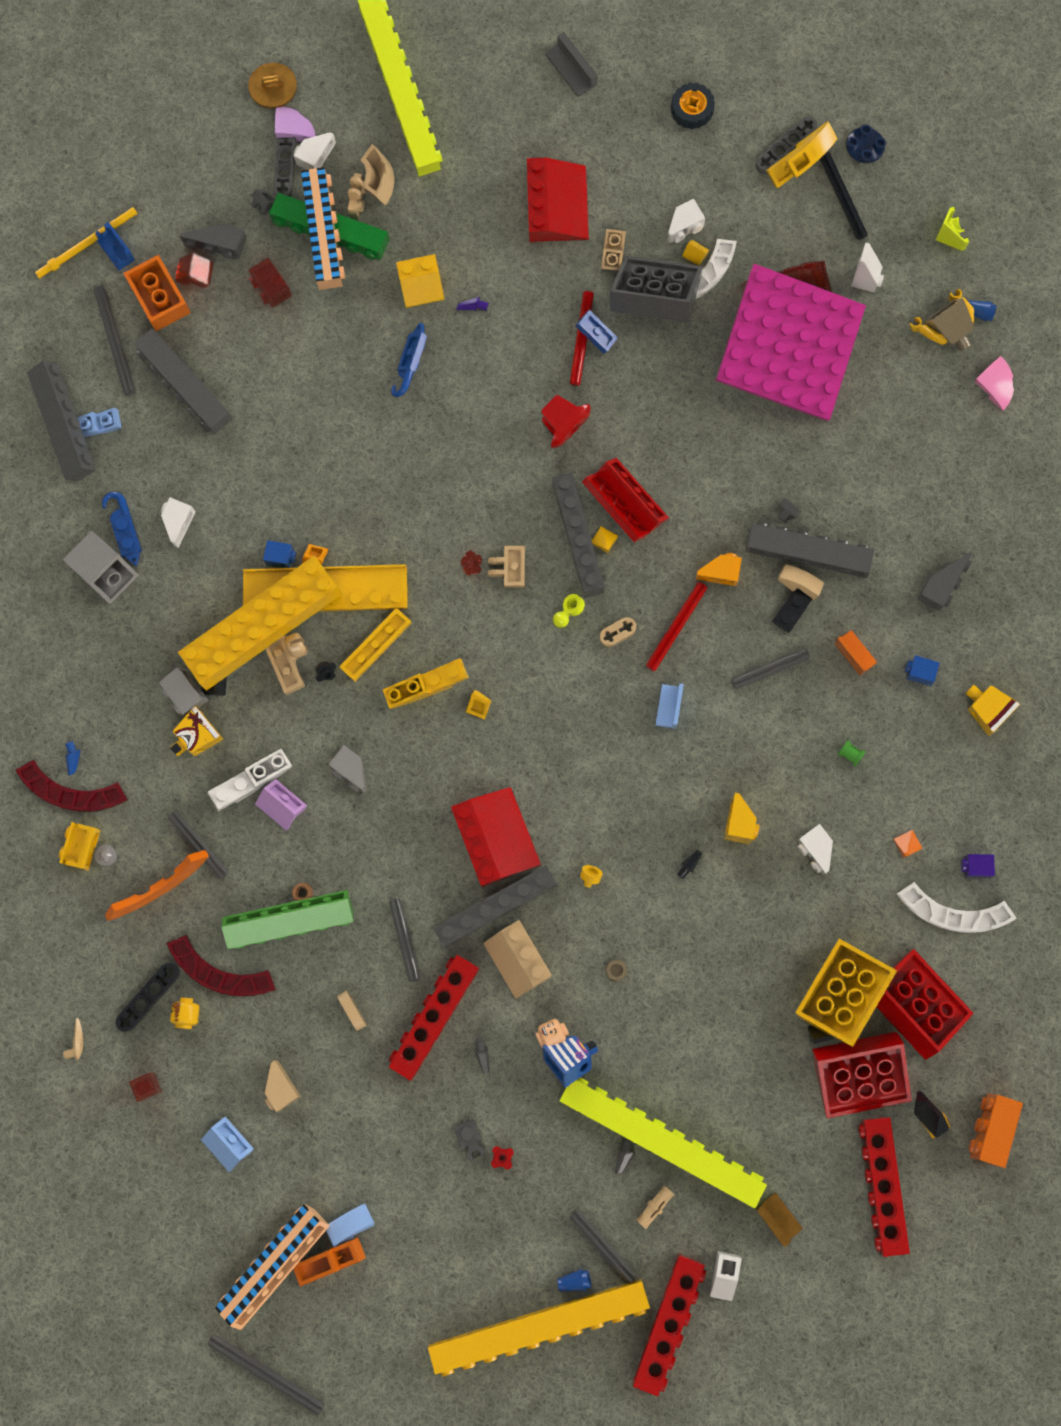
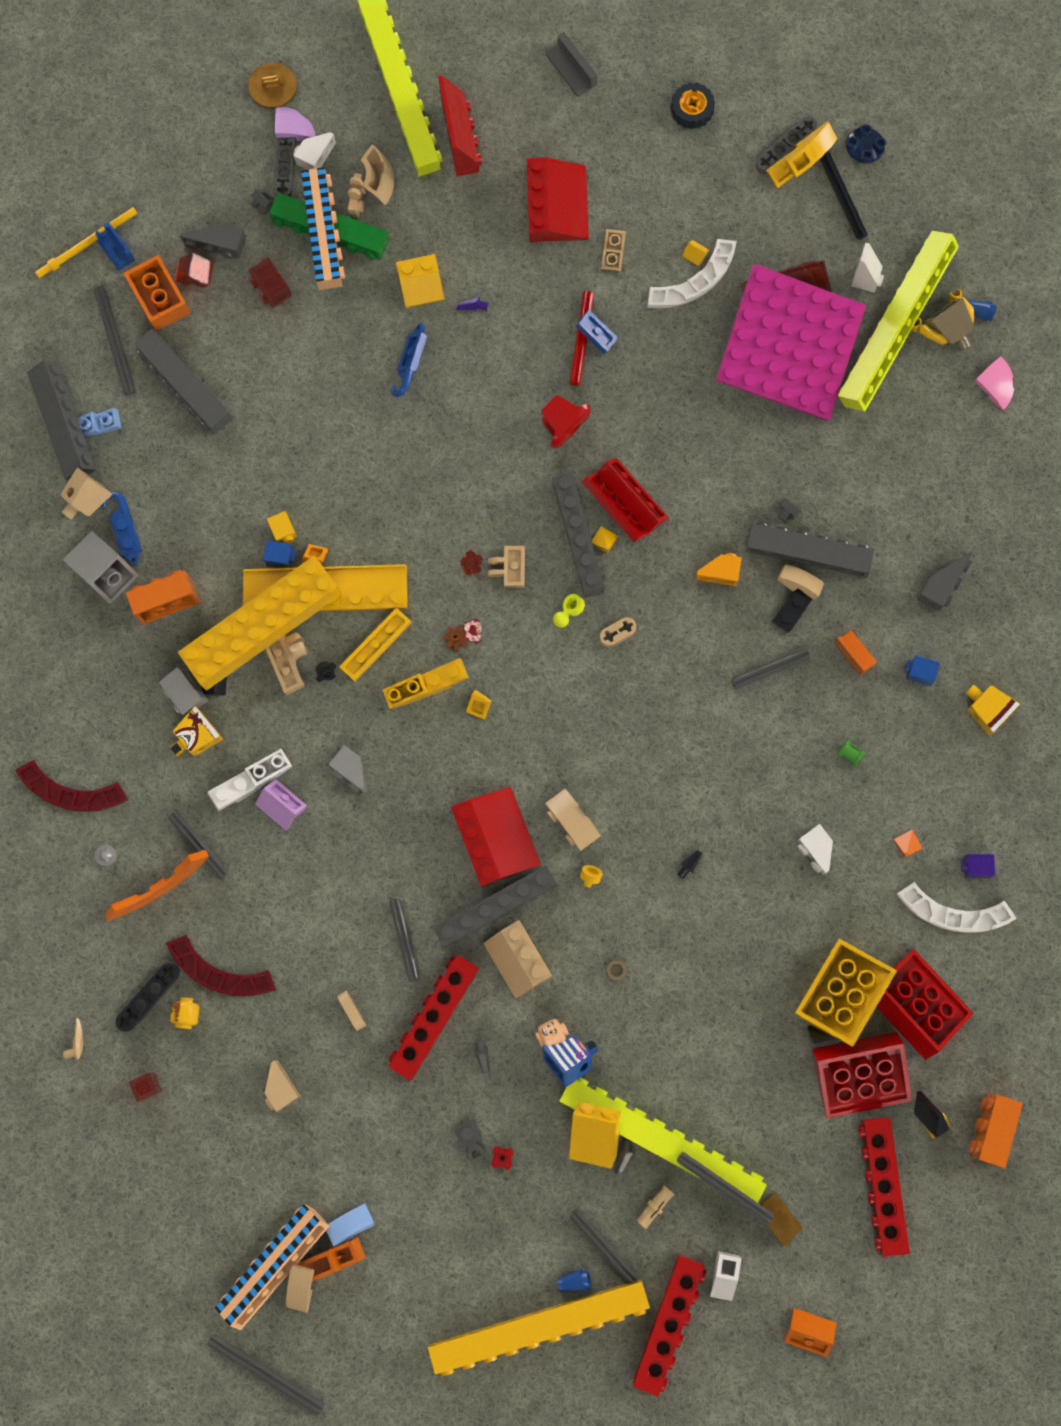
(72, 757): blue bar -> none
(79, 846): yellow hinge -> none
(83, 494): none -> tan torso
(163, 597): none -> orange brick
(176, 519): white slope -> none
(226, 1144): light blue panel -> none
(282, 528): none -> yellow brick
(287, 919): bright green brick -> none
(299, 1288): none -> tan slope
(302, 886): medium nougat plate -> none
(455, 642): none -> dark orange plant
(459, 128): none -> red slope
(473, 631): none -> clear red plant
(577, 826): none -> tan brick
(594, 1135): none -> yellow brick
(655, 288): dark grey slope -> none
(669, 706): light blue panel -> none
(676, 626): red axle -> none
(686, 220): white slope -> none
(725, 1188): none -> dark grey axle
(741, 822): yellow slope -> none
(811, 1332): none -> orange panel
(898, 321): none -> neon yellow brick
(950, 232): neon yellow slope -> none

